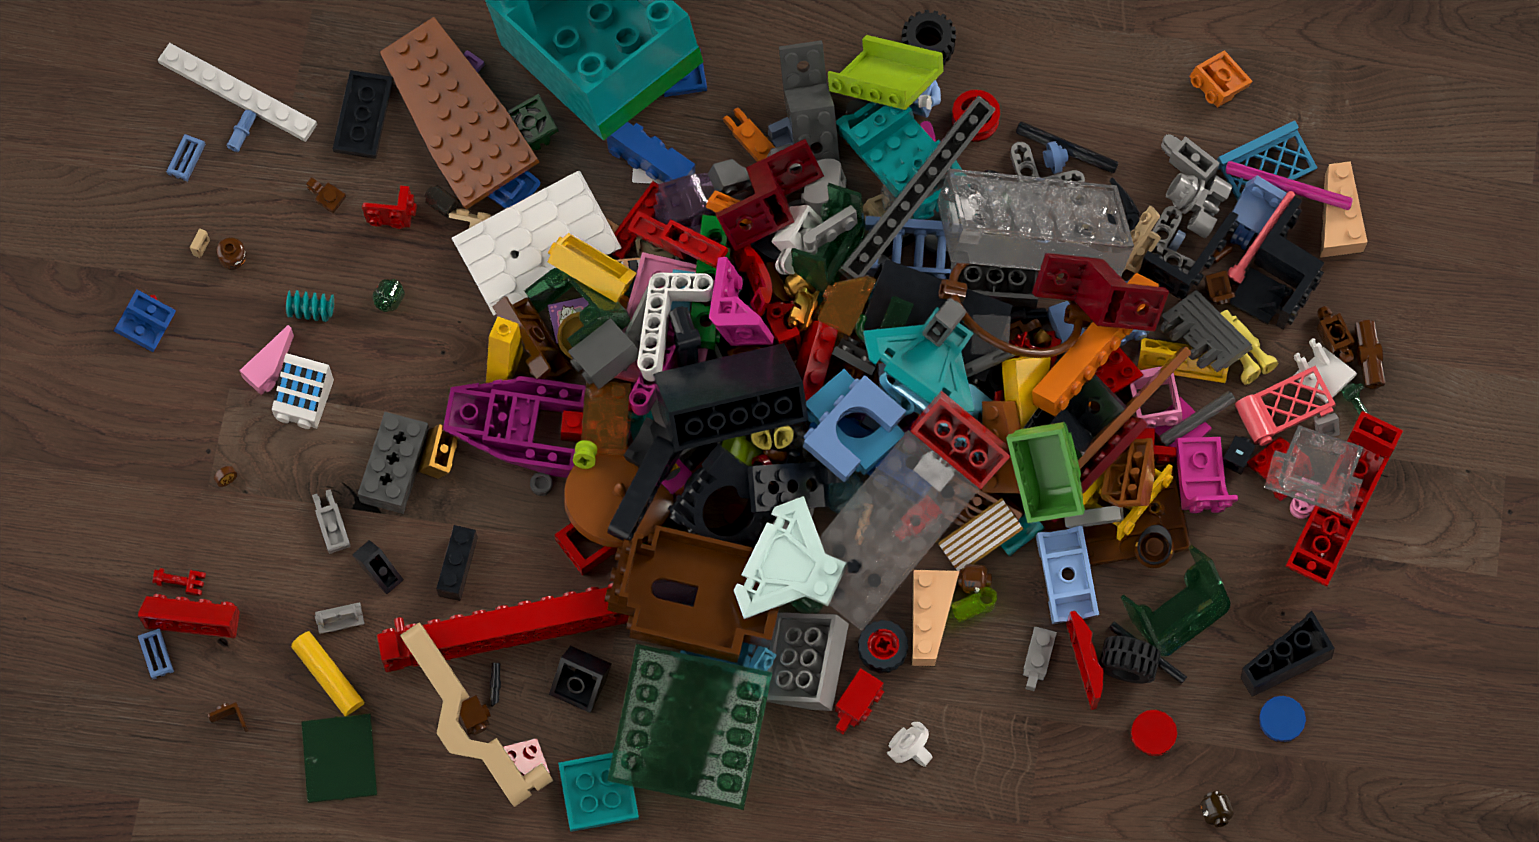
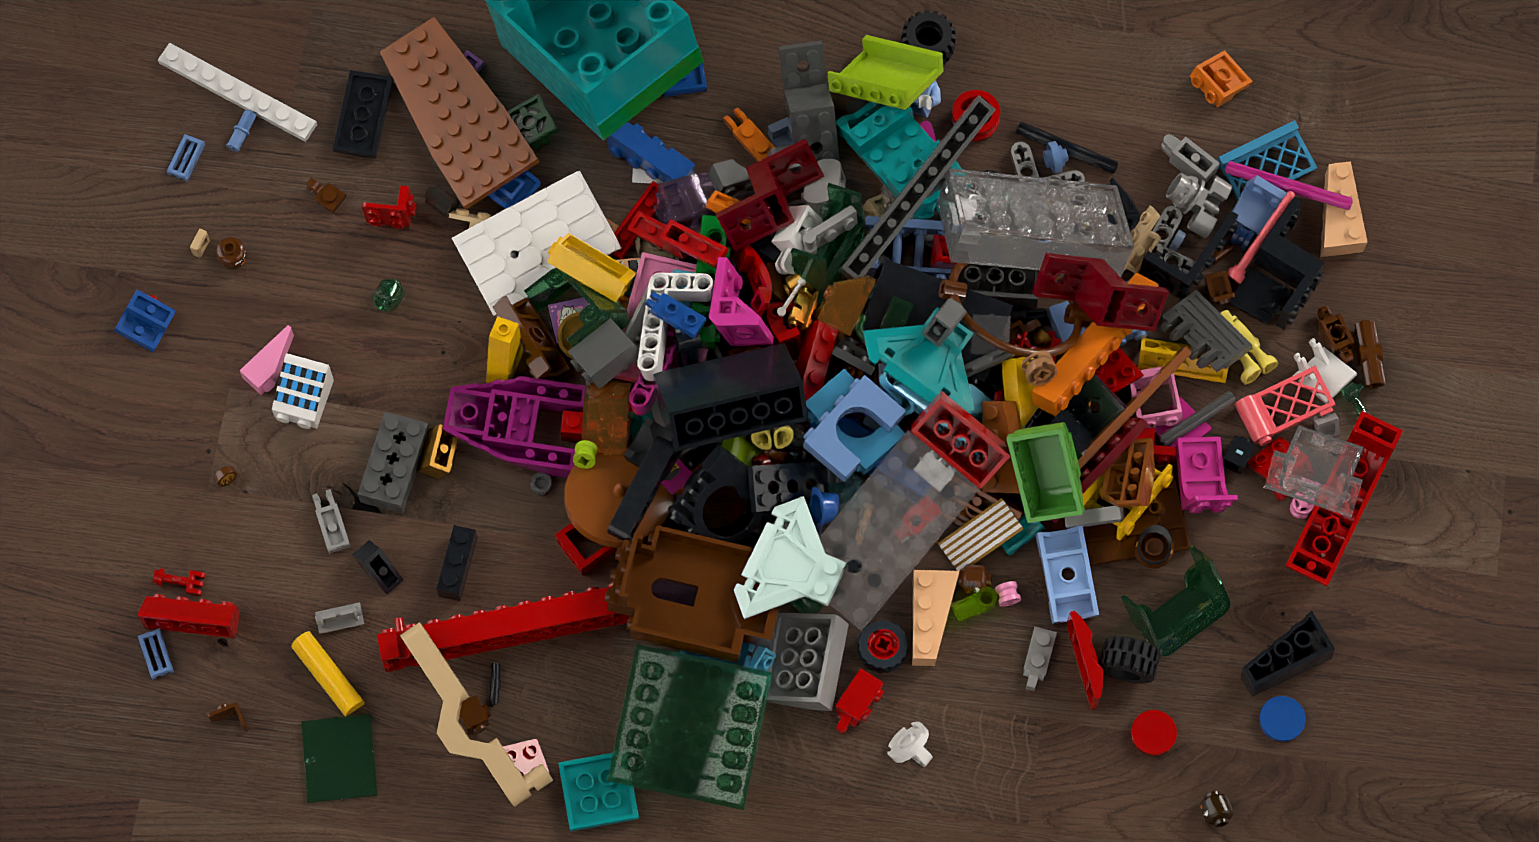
(309, 306): teal piece -> none
(580, 678): black slope -> none
(676, 314): none -> blue hinge
(782, 310): none -> white hinge
(823, 507): none -> blue piece
(940, 254): none -> red slope
(1007, 593): none -> bright pink wheel
(1040, 369): none -> medium nougat wheel
(1163, 664): black bar -> none

